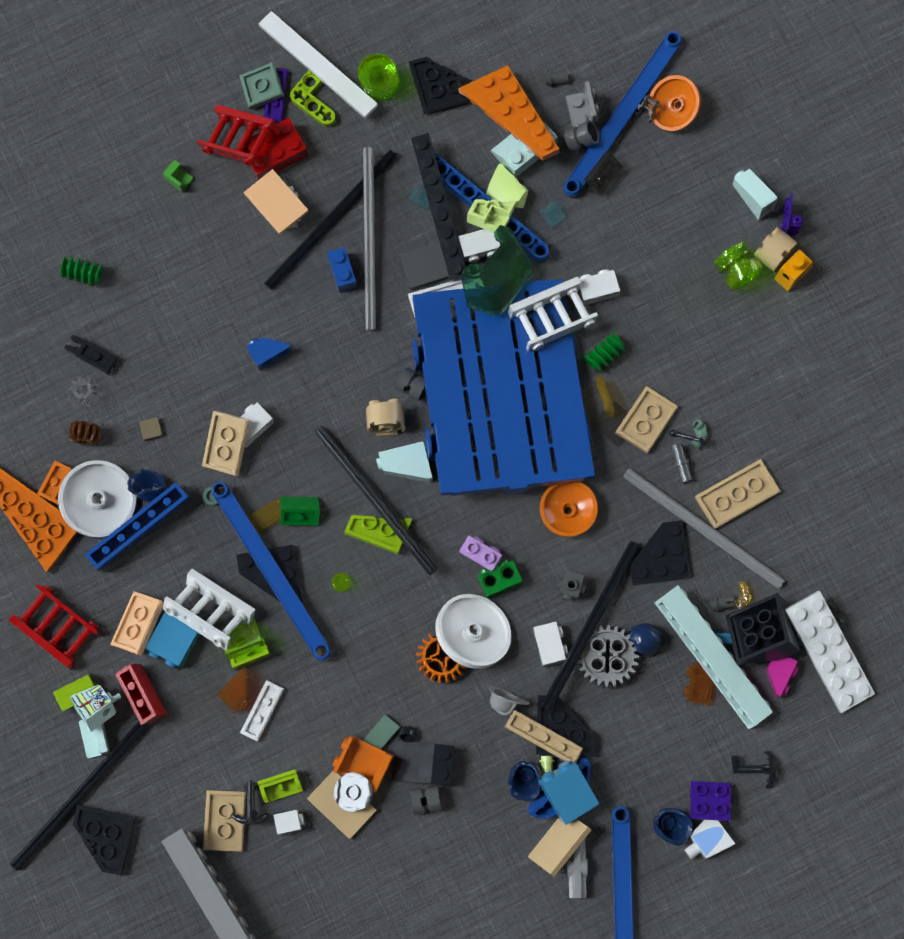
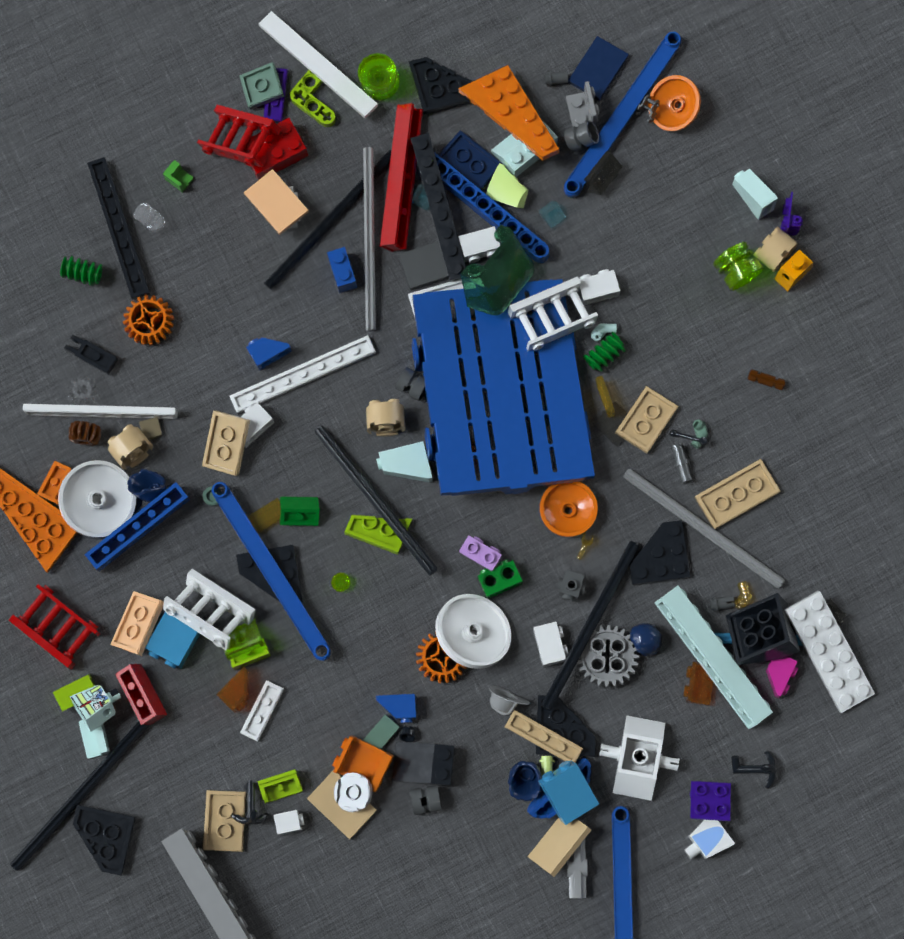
(100, 411): none -> white tile
(118, 228): none -> black plate
(129, 447): none -> tan brick
(141, 322): none -> orange gear
(149, 218): none -> clear gear
(303, 374): none -> white tile
(400, 178): none -> red tile
(401, 706): none -> blue slope
(470, 159): none -> dark blue tile
(490, 213): yellowish green slope -> none
(585, 543): none -> clear yellow hand
(598, 67): none -> dark blue tile
(601, 329): none -> light aqua arm
(635, 777): none -> white slope
(673, 826): dark blue hair -> none
(766, 379): none -> reddish brown axle

